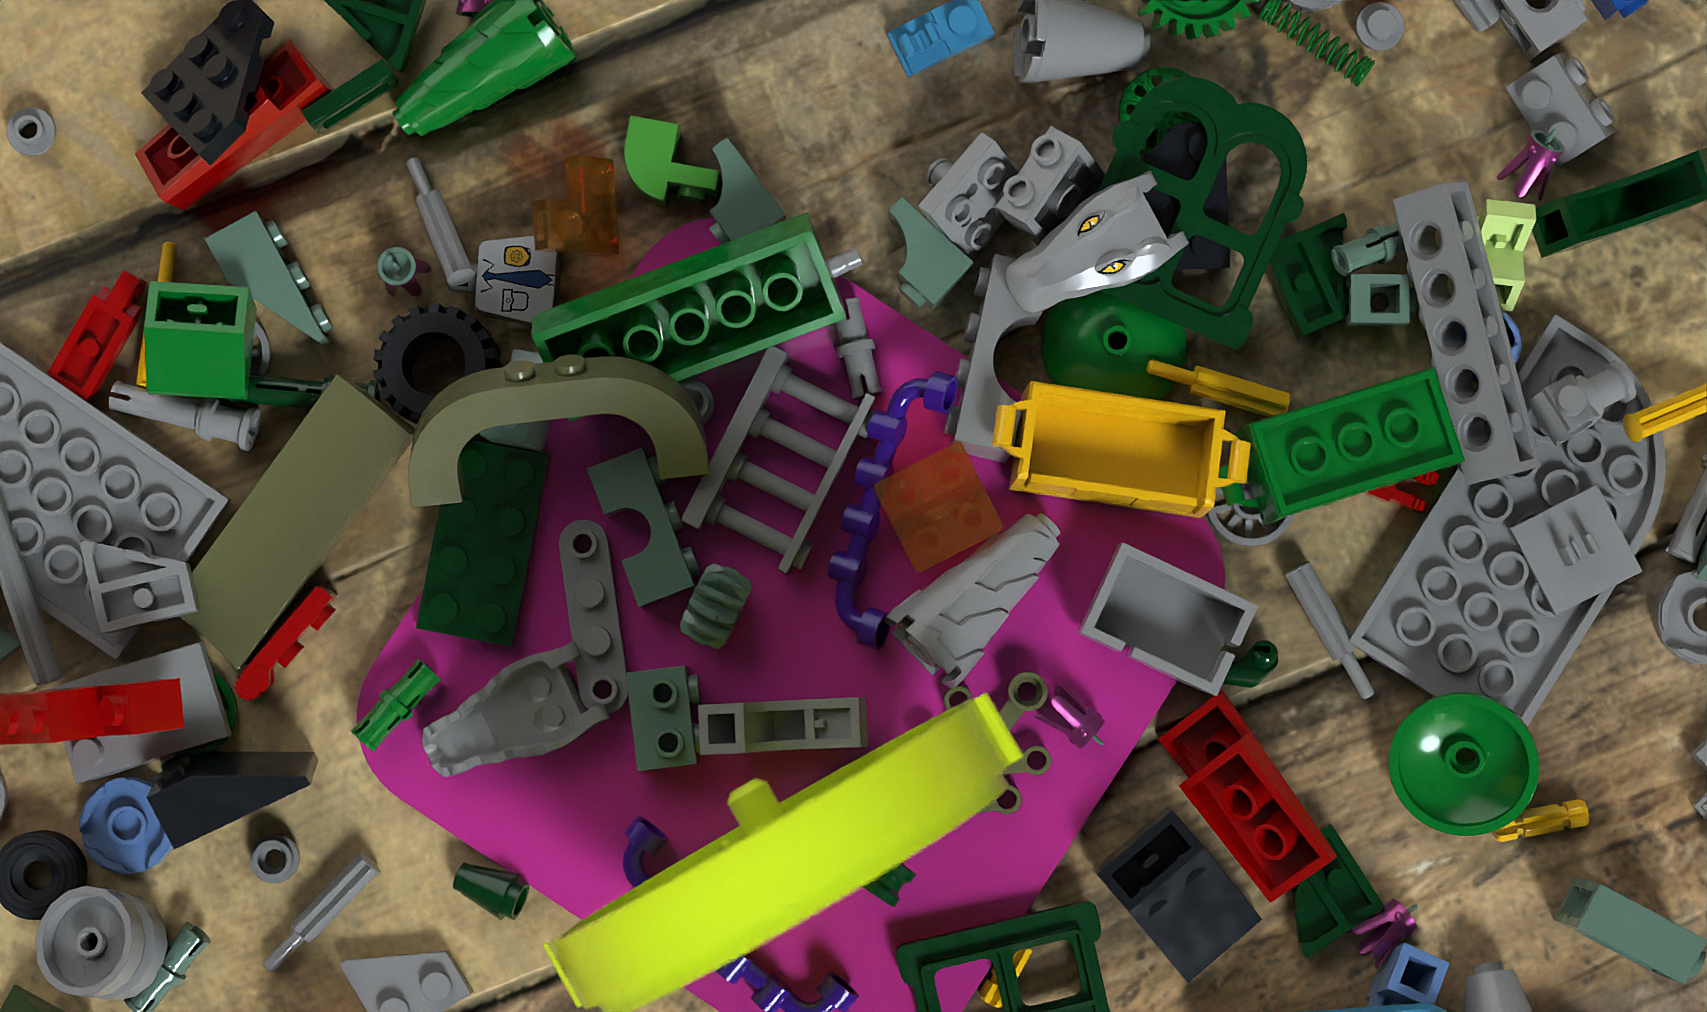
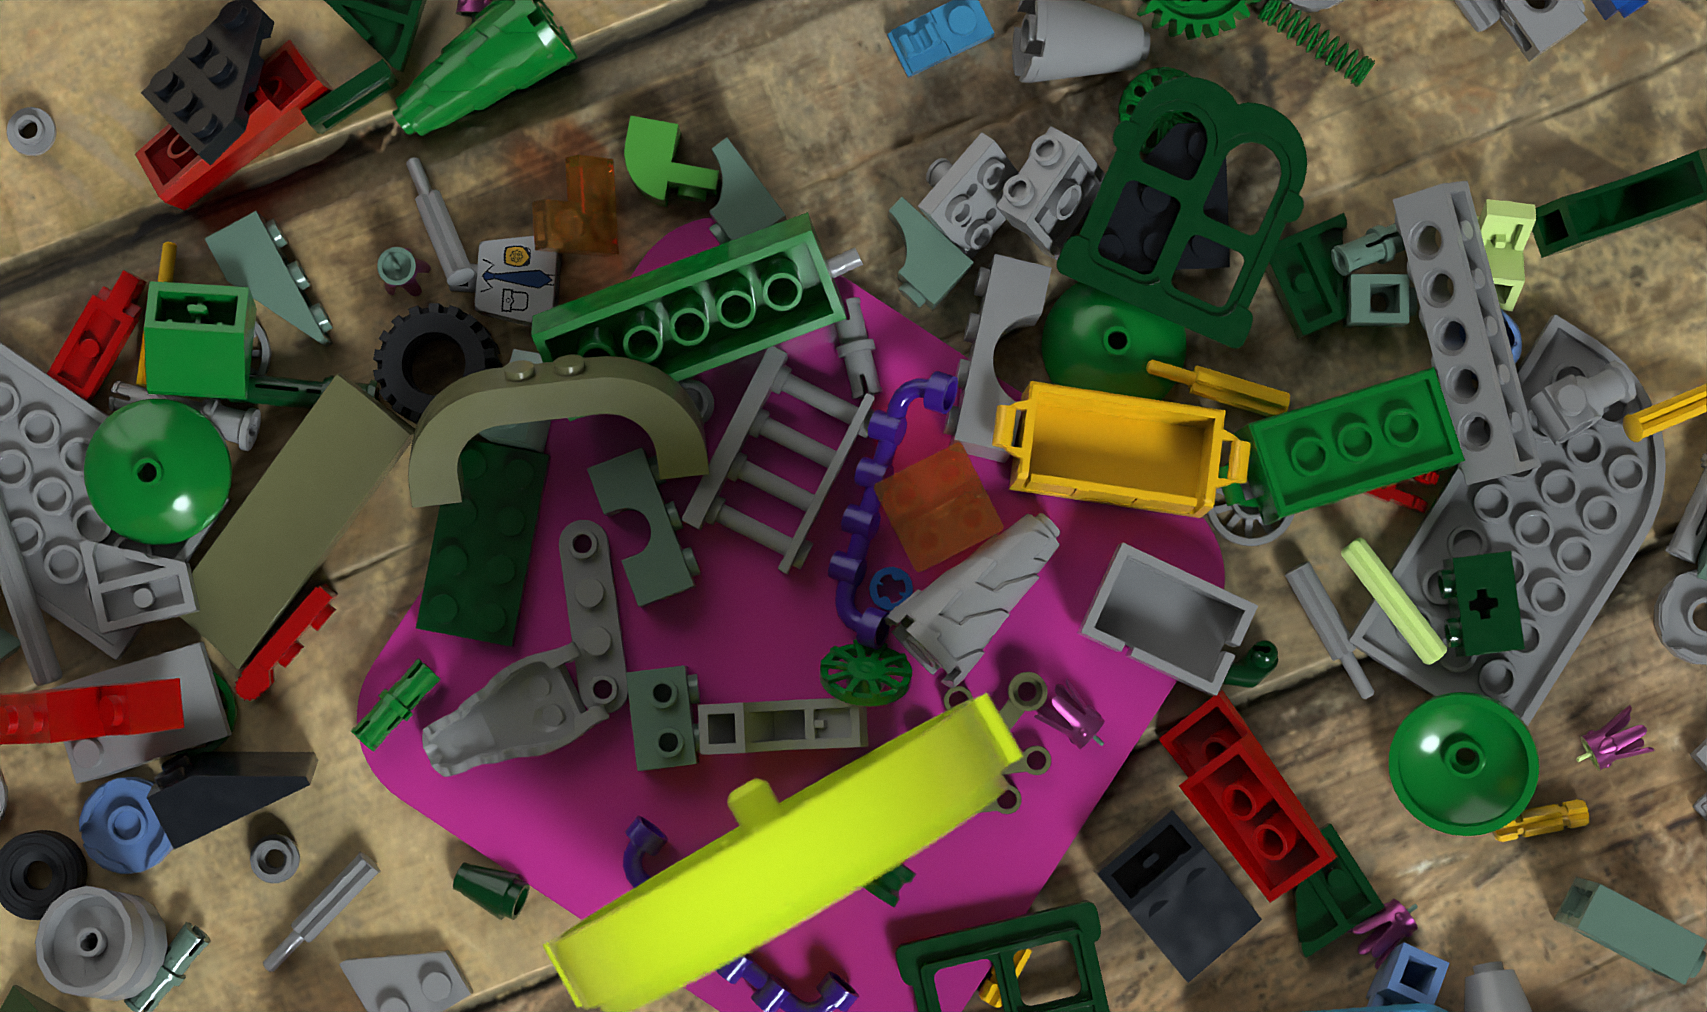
(189, 464): none -> green dish
(715, 606): sand green gear -> none
(865, 675): none -> green wheel
(897, 575): none -> blue bush
(1098, 247): light grey animal -> none
(1379, 26): light grey plate -> none
(1394, 601): none -> yellowish green axle
(1489, 578): none -> dark green brick
(1541, 153): flat silver piece -> none
(1559, 99): light grey bracket -> none
(1575, 550): light grey piece -> none
(1606, 746): none -> flat silver piece

